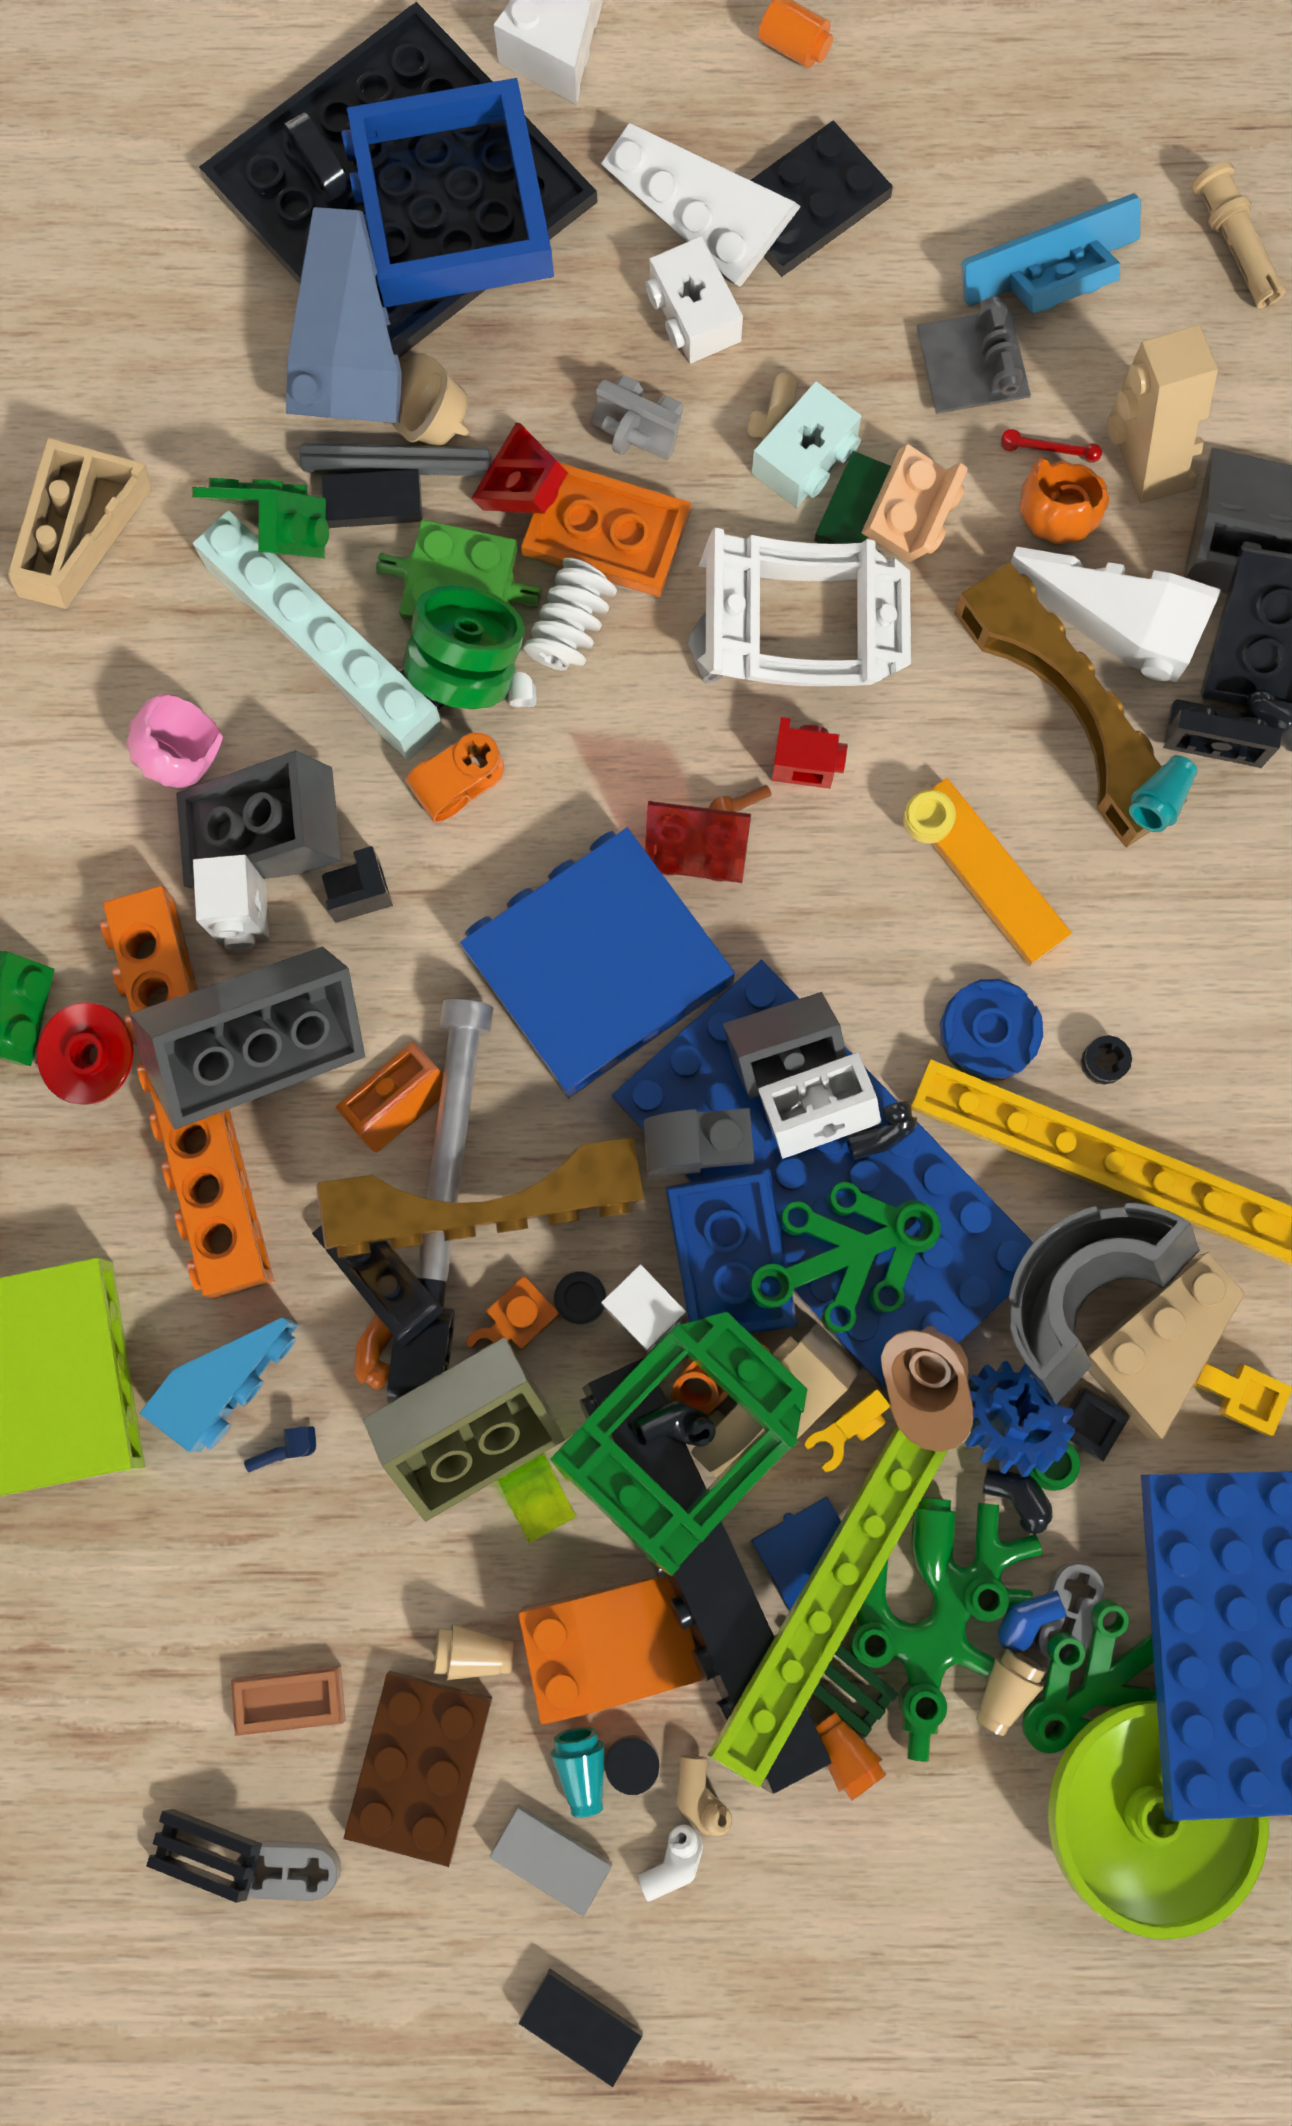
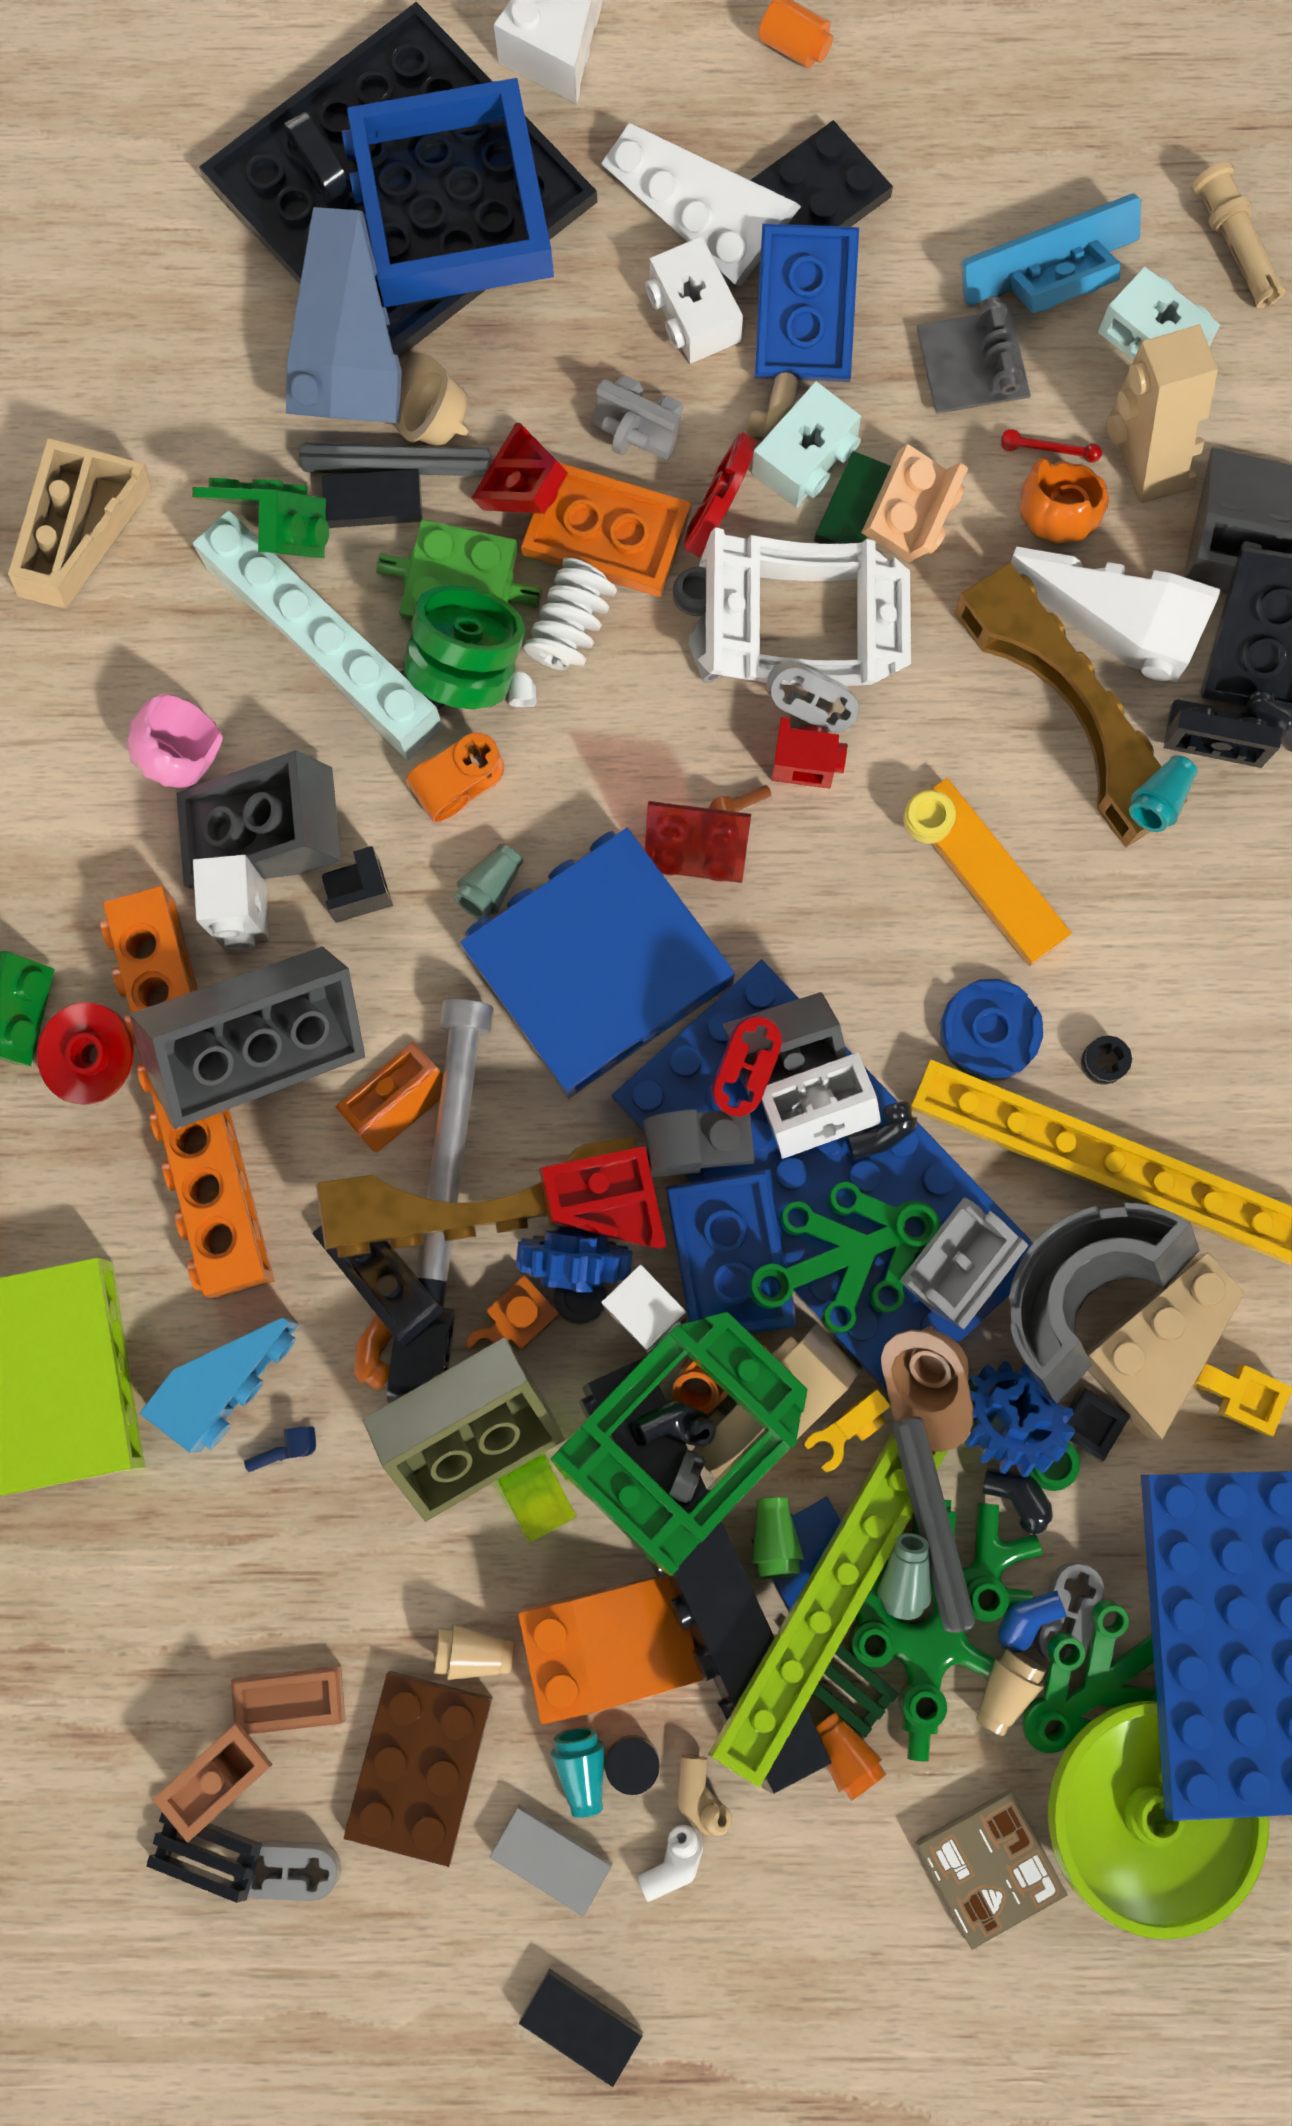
(212, 1782): none -> nougat slope
(487, 884): none -> sand green cone
(573, 1259): none -> blue gear
(606, 1196): none -> red wing
(687, 1477): none -> dark grey tile
(690, 591): none -> dark grey plate
(720, 493): none -> red tile
(759, 1070): none -> red beam
(775, 1540): none -> bright green cone
(806, 302): none -> blue tile
(817, 686): none -> light grey beam
(906, 1579): none -> sand green cone
(934, 1524): none -> dark grey axle
(963, 1263): none -> light grey hinge
(991, 1869): none -> dark tan tile
(1149, 310): none -> light aqua brick

